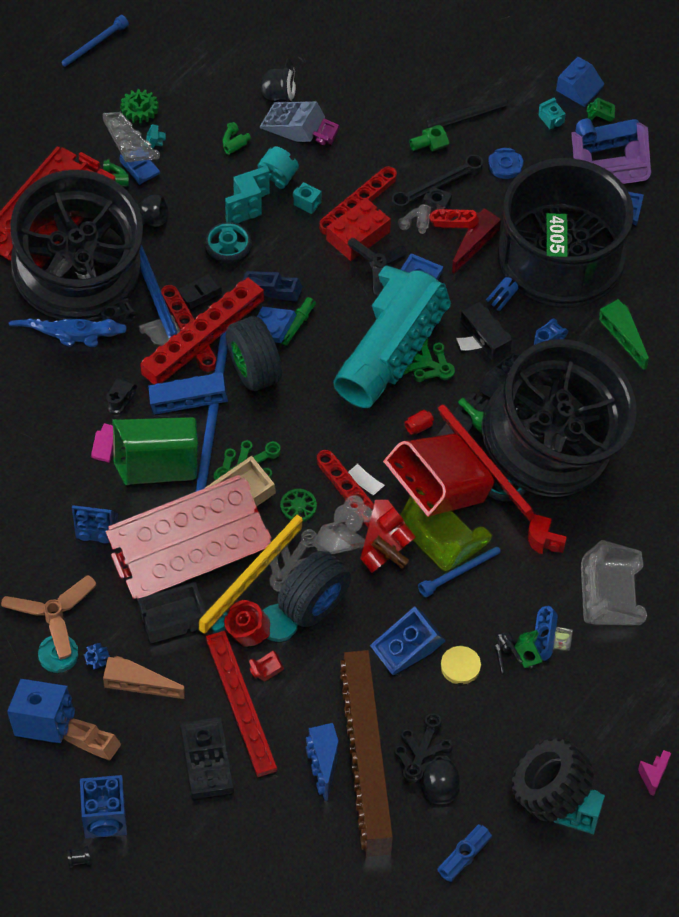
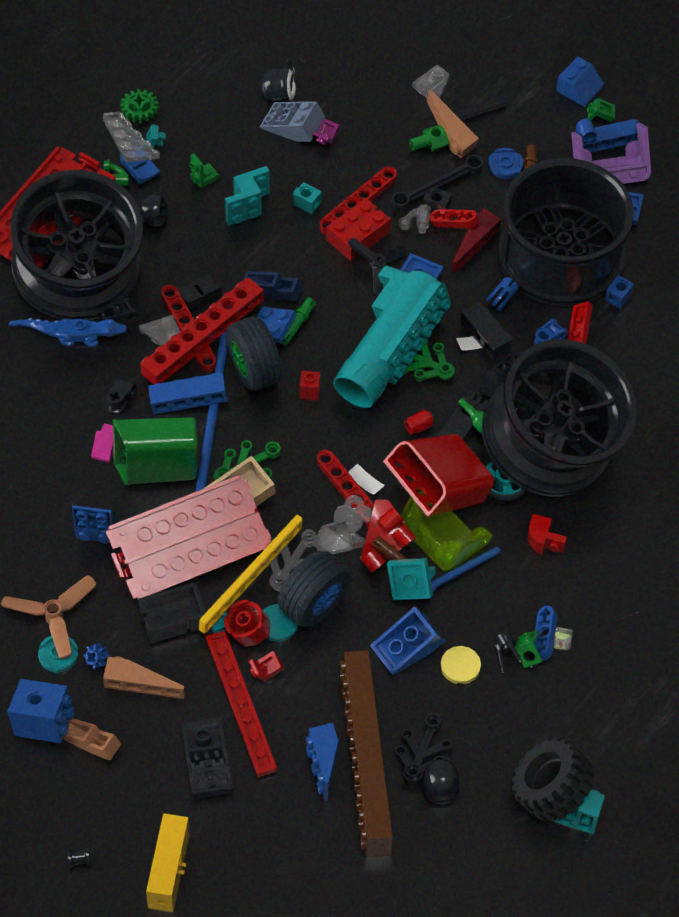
(103, 806): blue brick -> none
(119, 24): blue piece -> none
(156, 295): blue axle -> none
(168, 862): none -> yellow brick
(202, 174): none -> green bracket
(228, 242): teal wheel -> none
(236, 143): green plant -> none
(280, 166): teal brick -> none
(298, 504): green wheel -> none
(309, 385): none -> red brick
(410, 578): none -> teal bracket
(433, 80): none -> clear wing
(456, 861): blue piece -> none
(460, 137): none -> nougat slope
(497, 474): red tile -> none
(531, 156): none -> reddish brown pin
(551, 113): teal brick -> none
(556, 235): green sticker -> none
(580, 322): none -> red plate
(610, 585): clear windscreen -> none
(619, 291): none -> blue brick
(620, 324): green slope -> none
(653, 773): dark pink slope -> none

